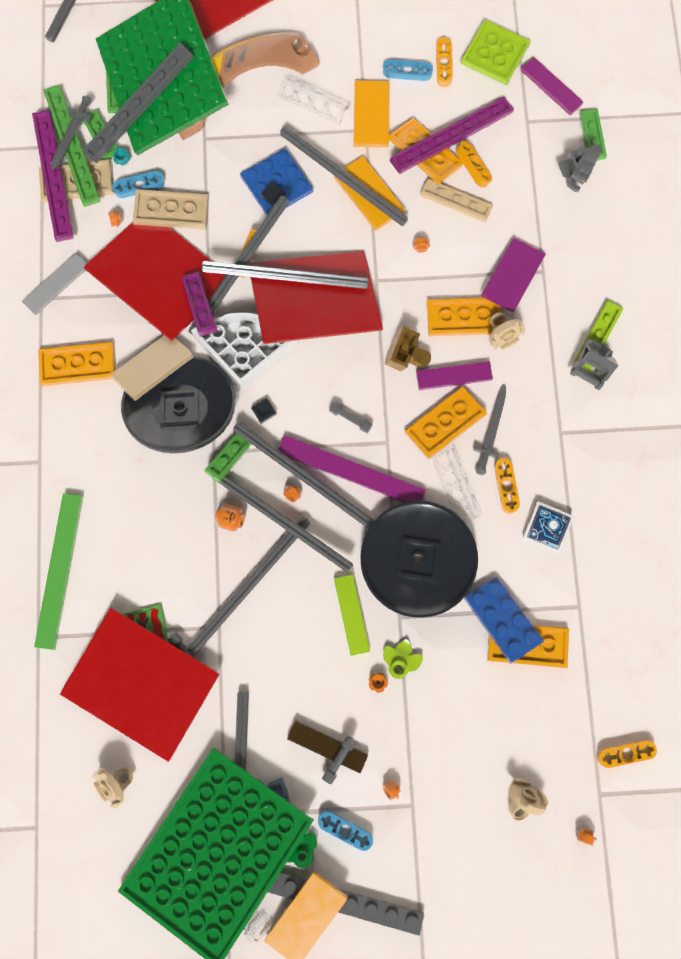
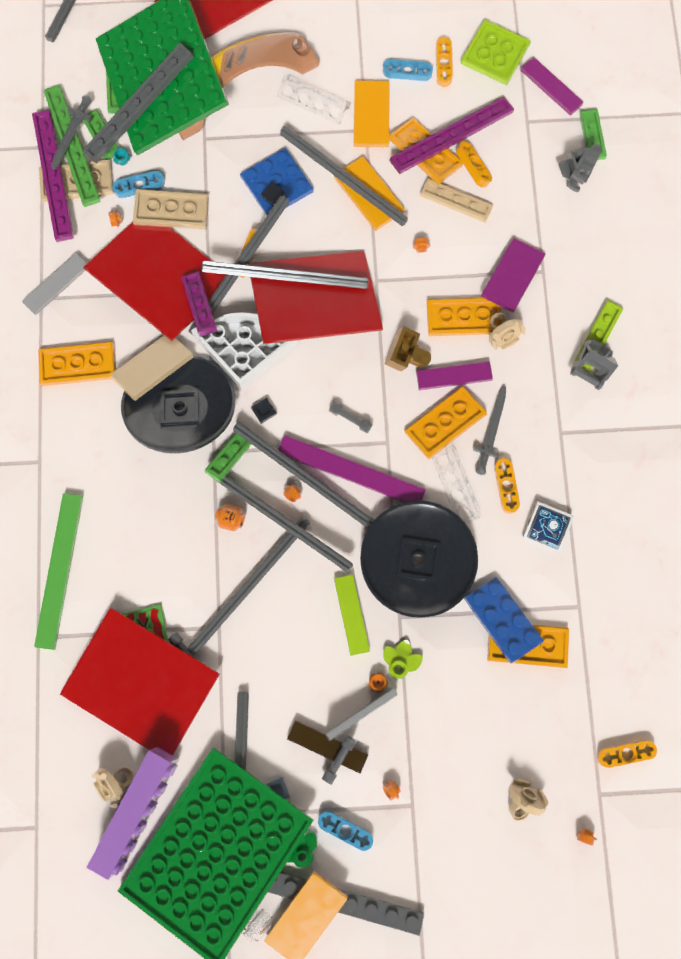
(132, 813): none -> medium lavender brick
(361, 714): none -> light grey tile

